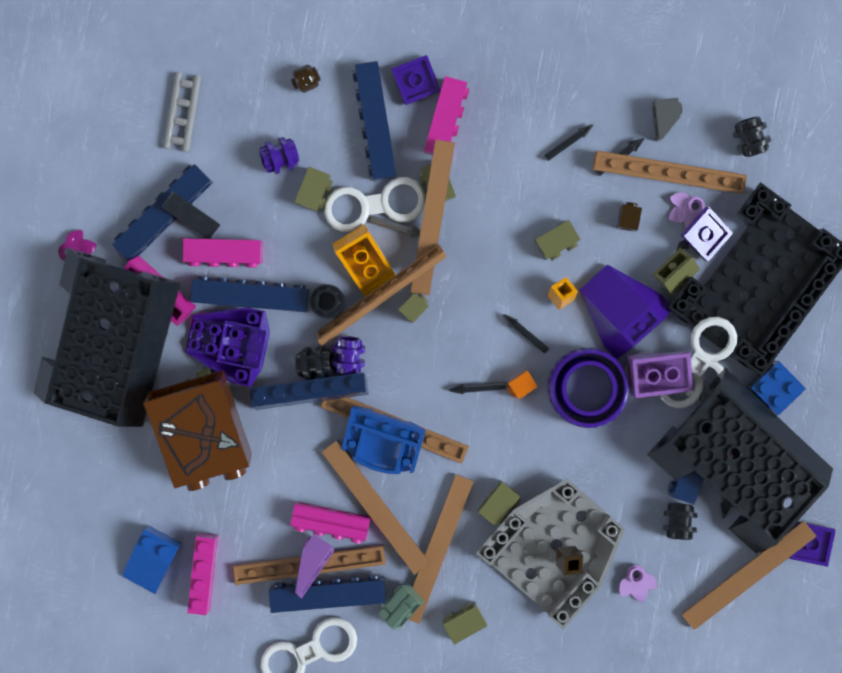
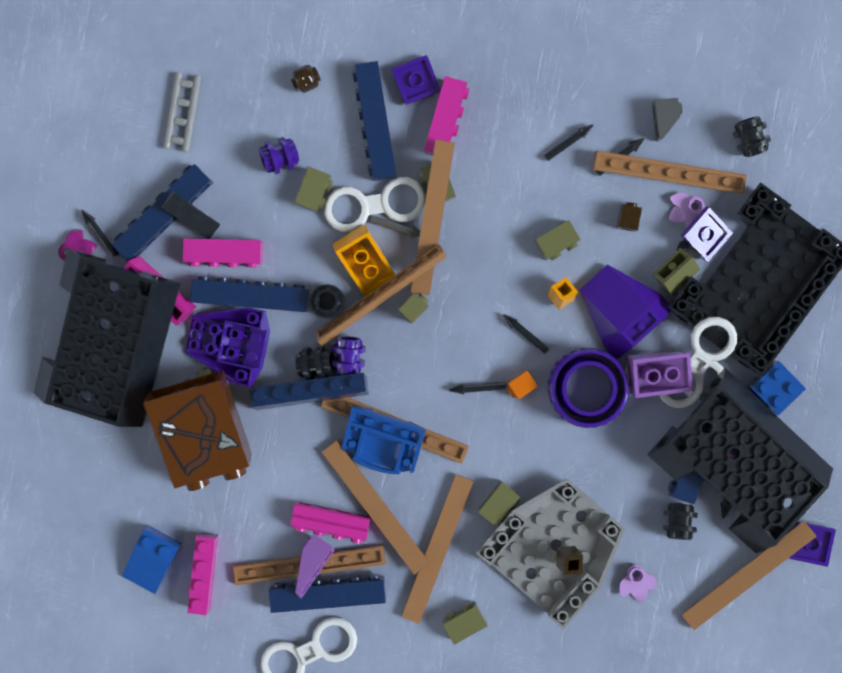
(89, 220): none -> black piece
(401, 606): sand green brick -> none

